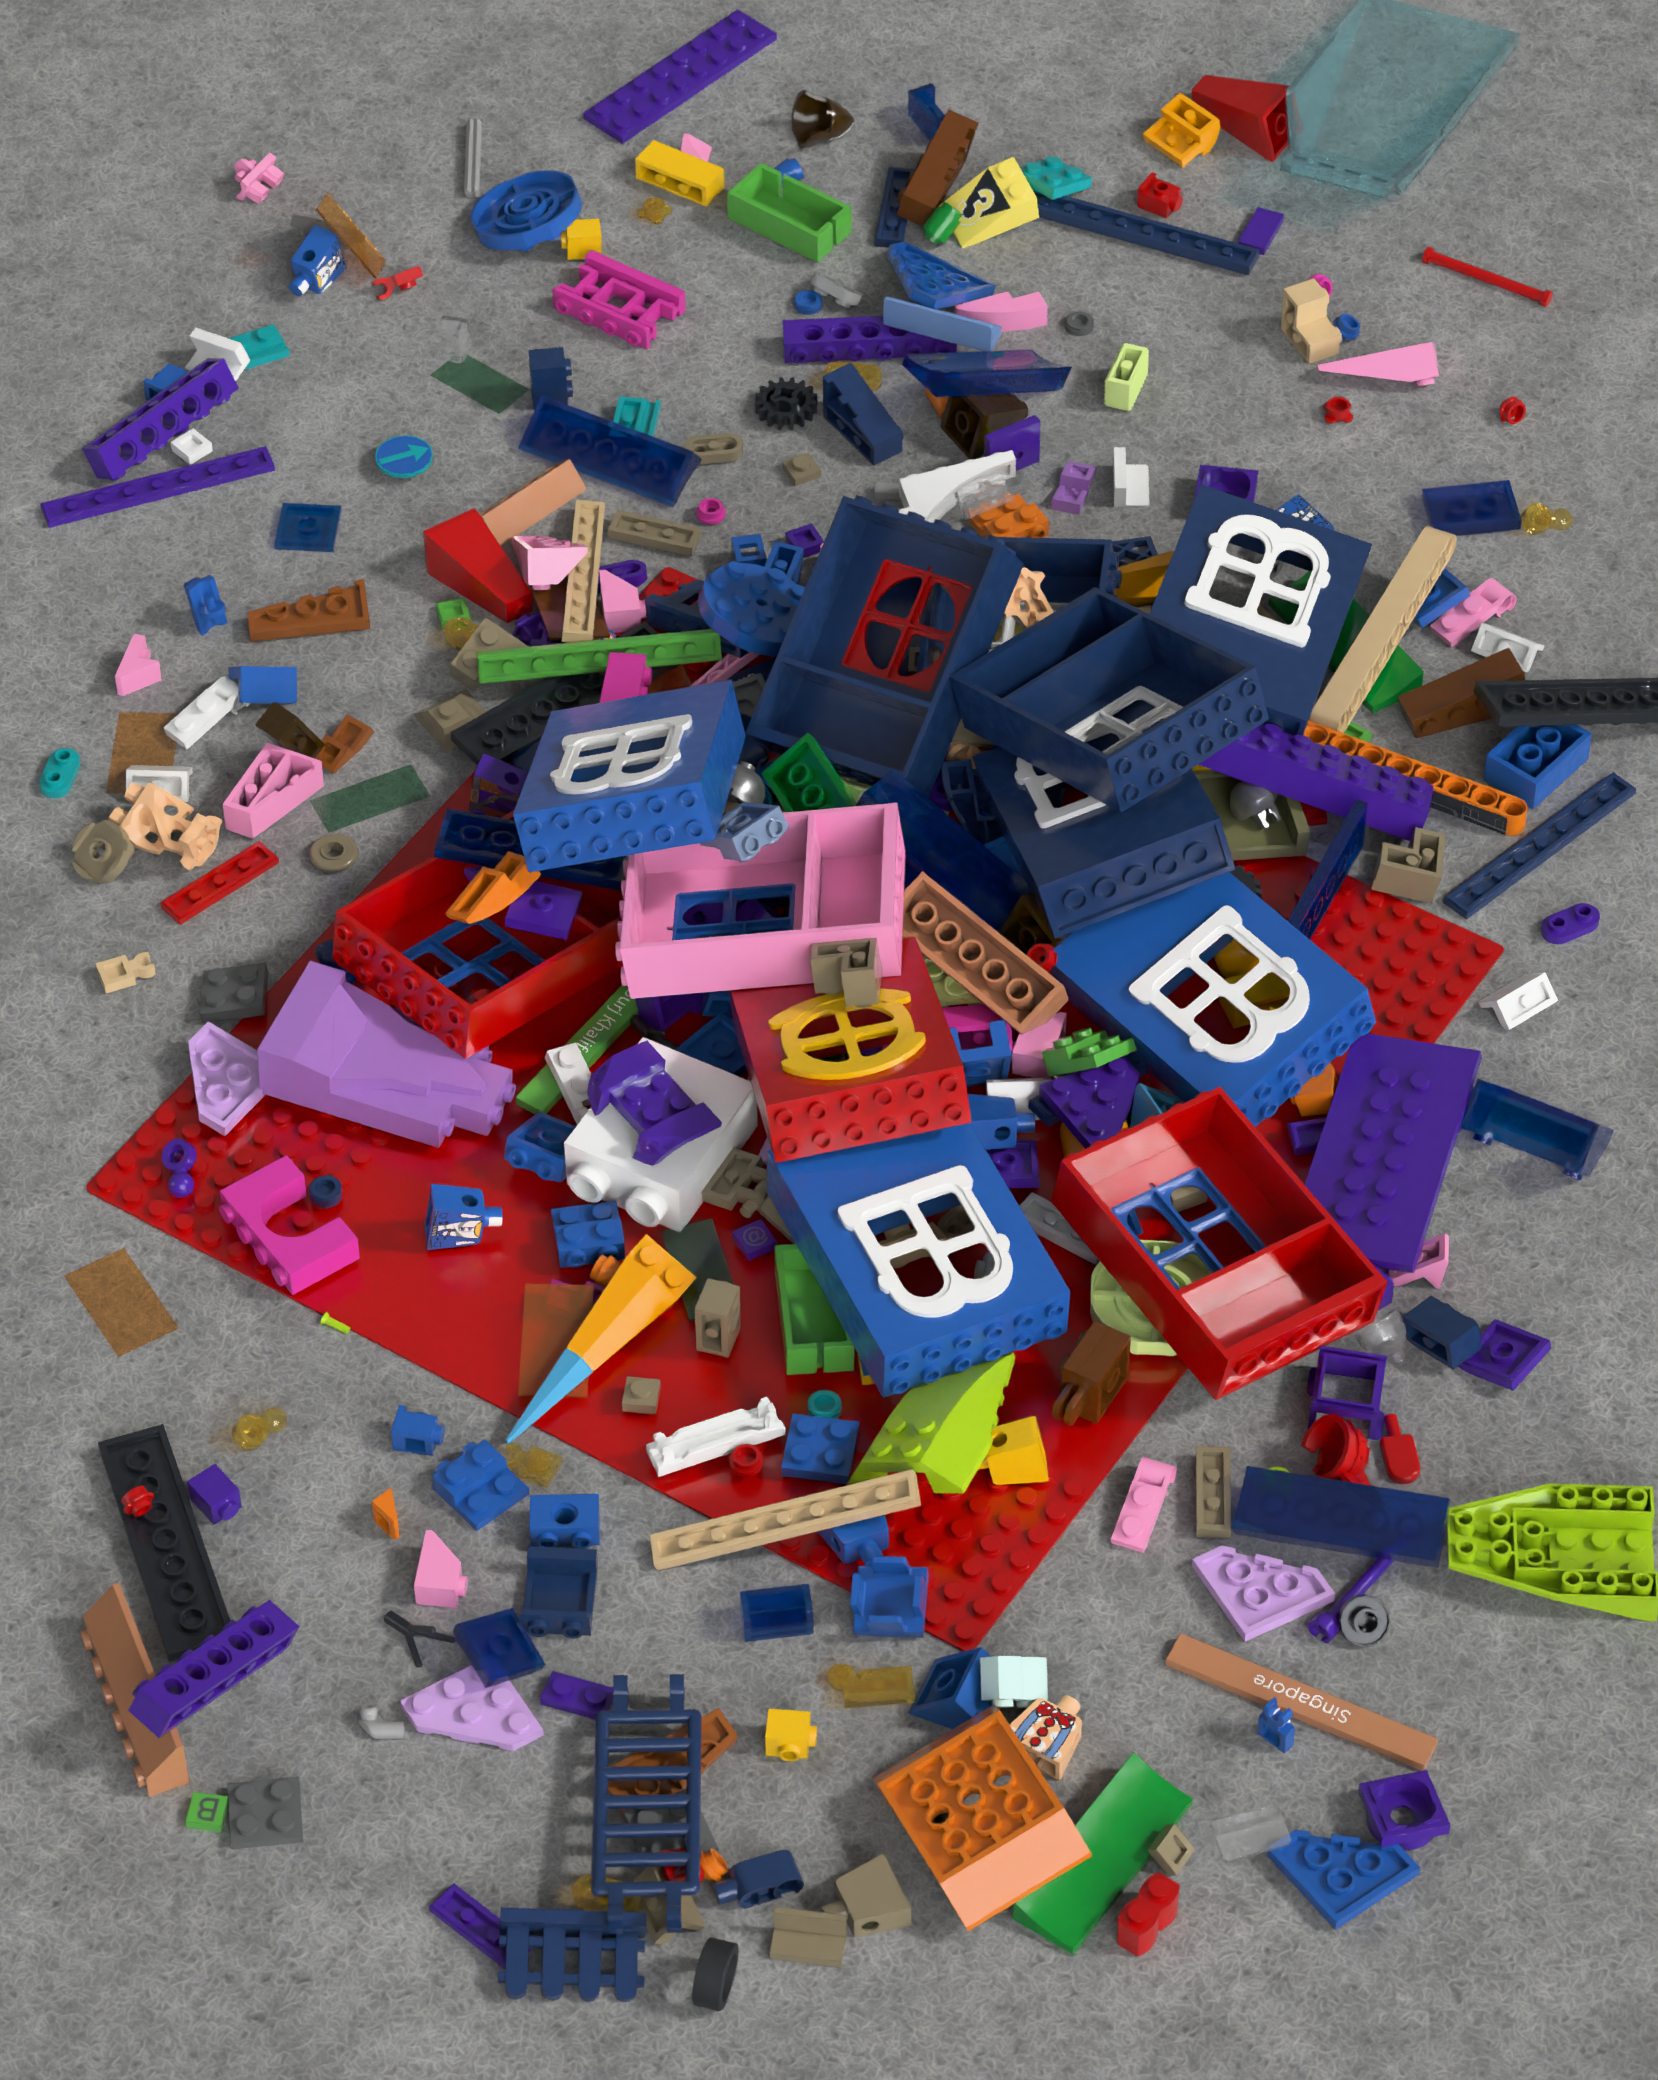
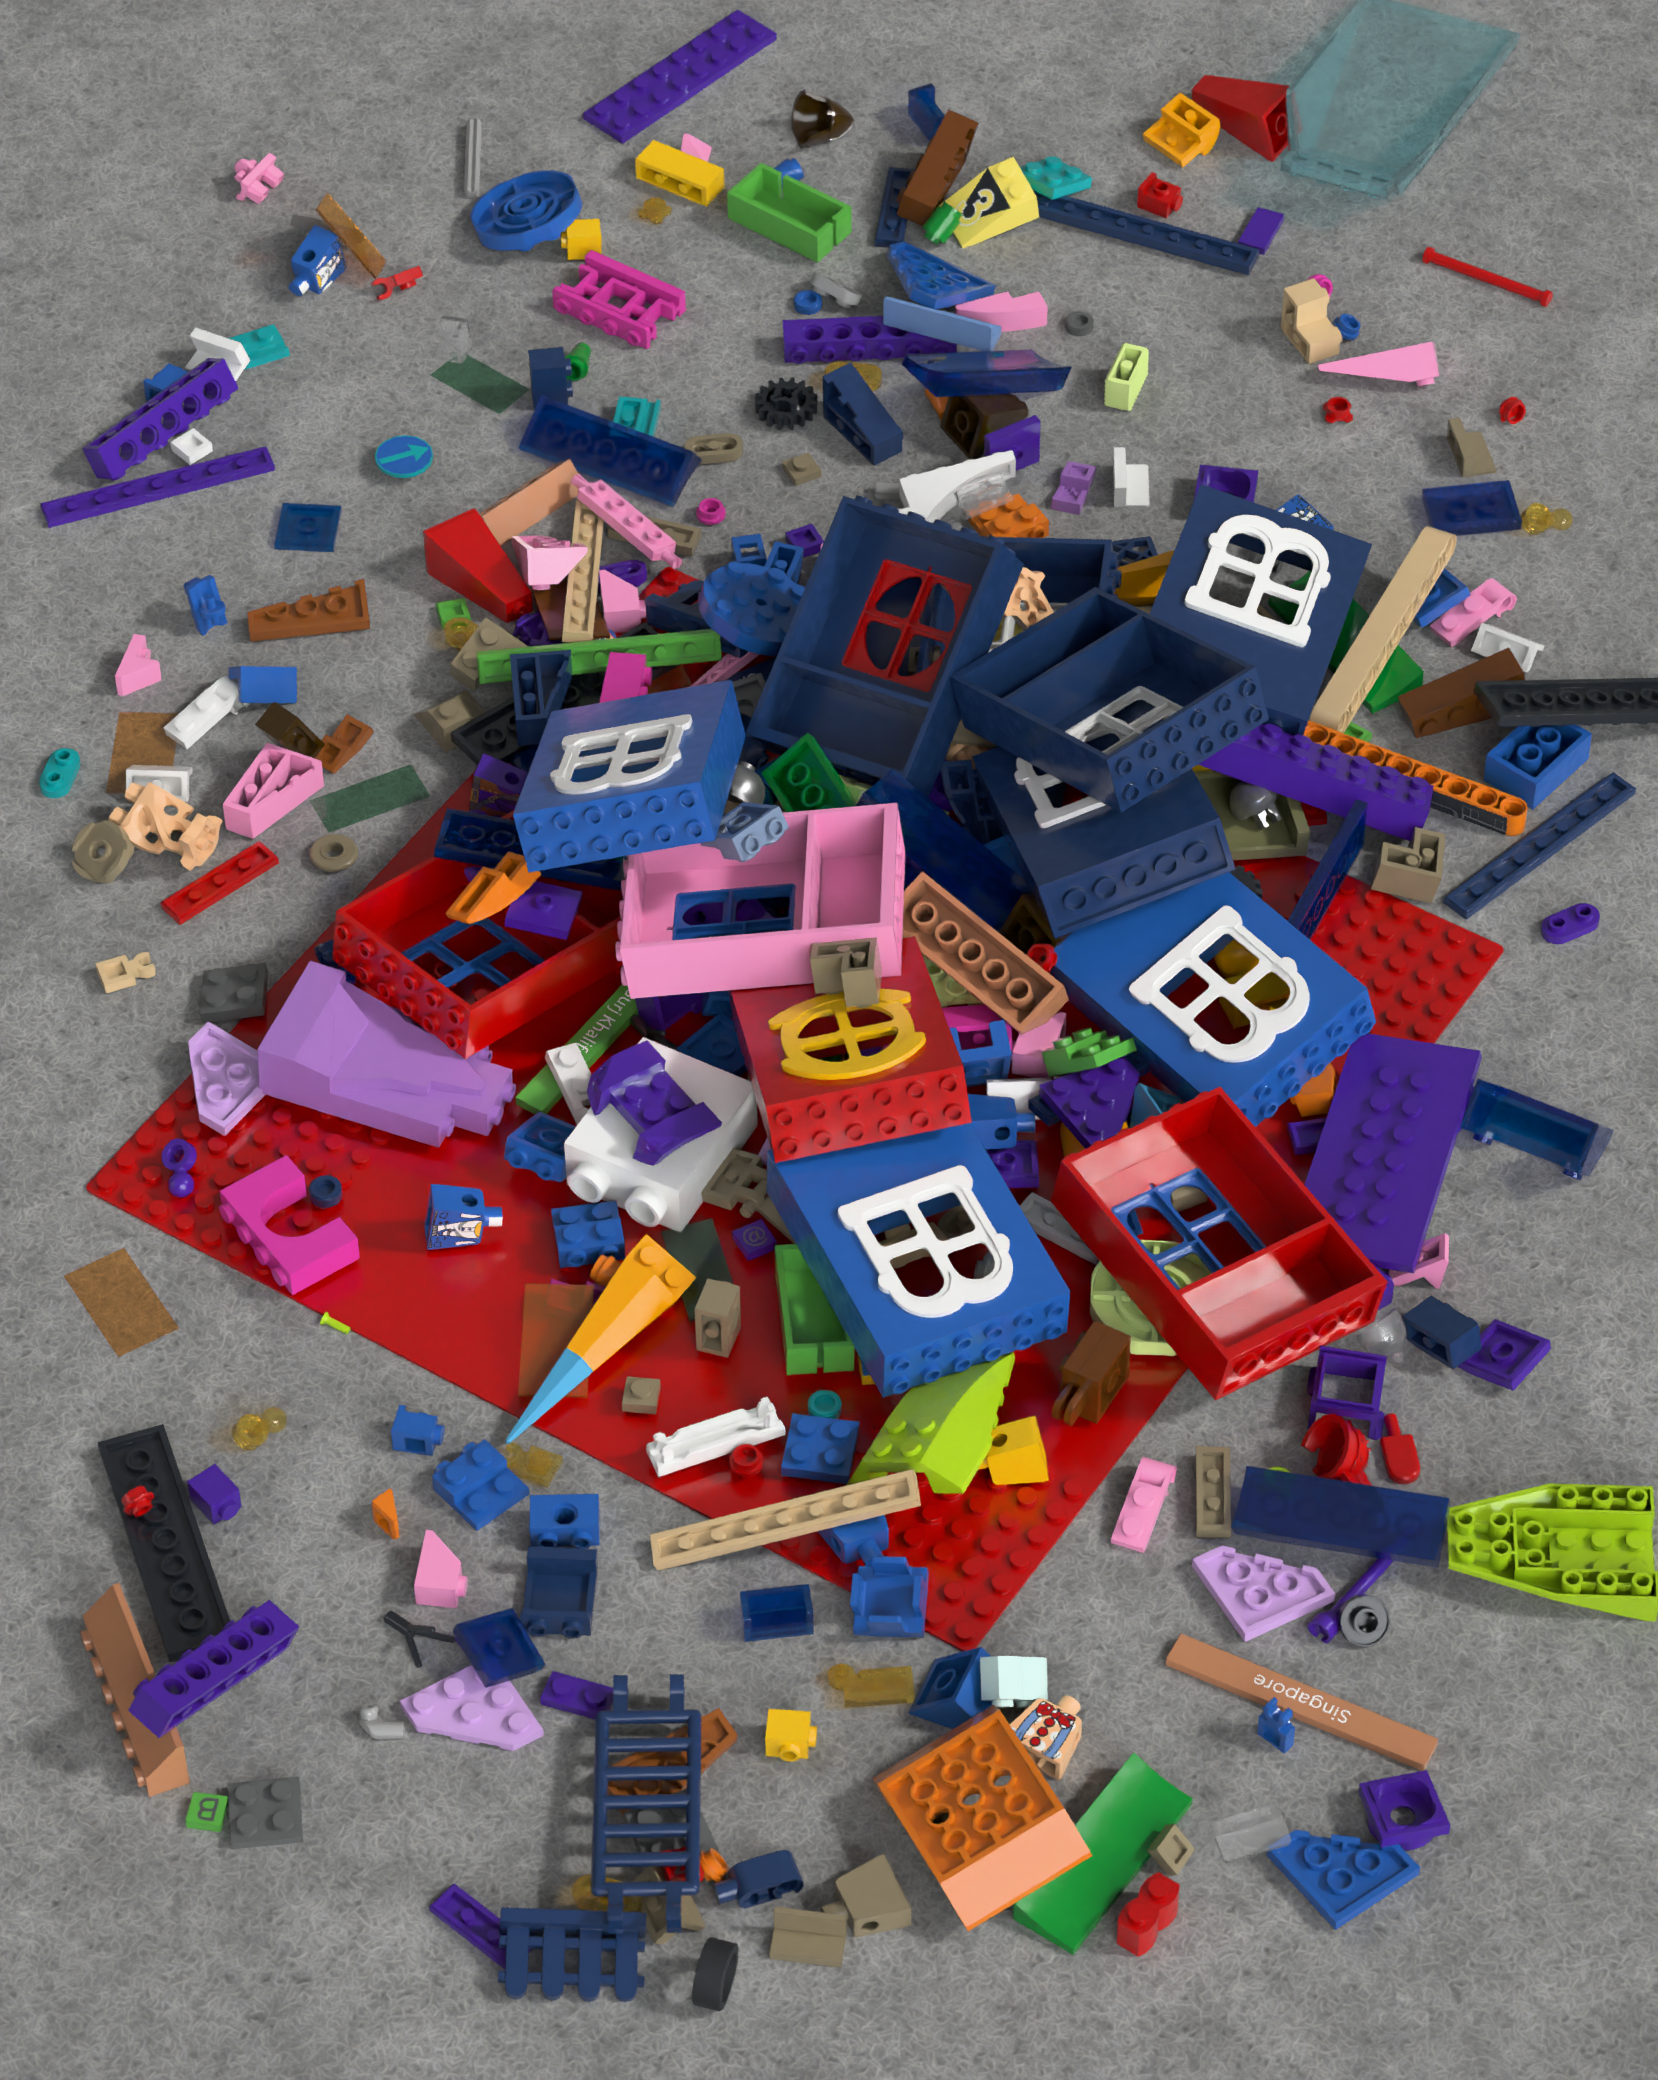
(538, 689): none -> dark blue wedge
(579, 361): none -> green cone
(627, 520): none -> bright pink plate
(1469, 450): none -> dark tan panel
(1520, 999): white panel -> none

